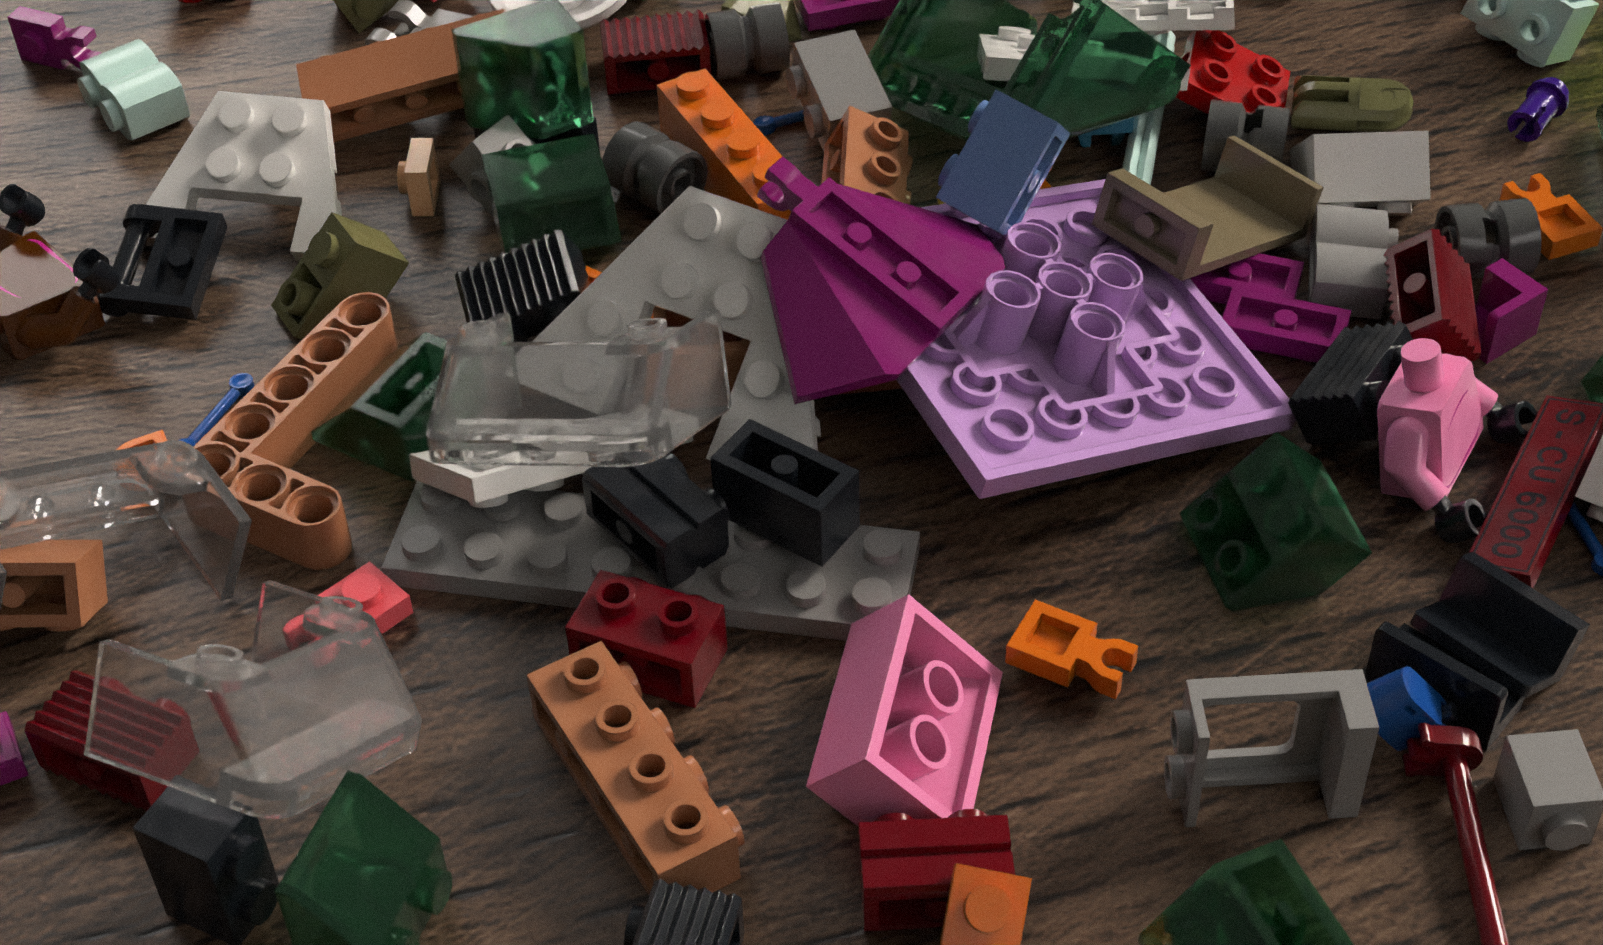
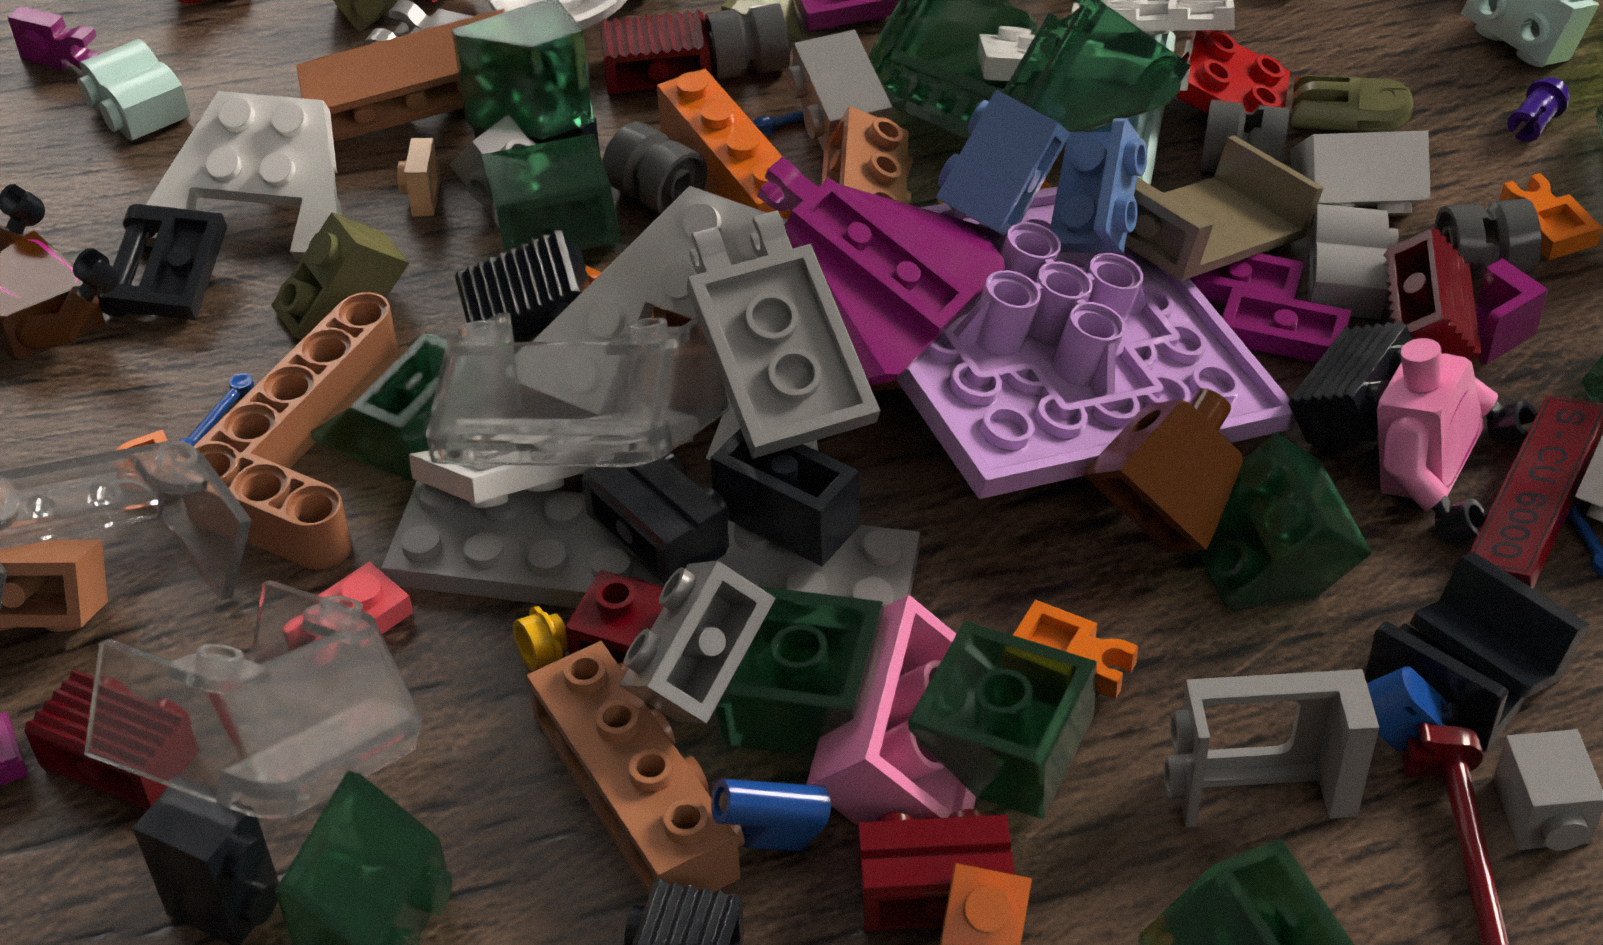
(540, 638): none -> yellow plate
(695, 640): none -> light grey brick
(771, 812): none -> blue piece
(778, 340): none -> light grey tile
(800, 671): none -> clear green slope
(1006, 716): none -> clear green slope
(1098, 188): none -> medium blue bracket
(1172, 470): none -> reddish brown torso

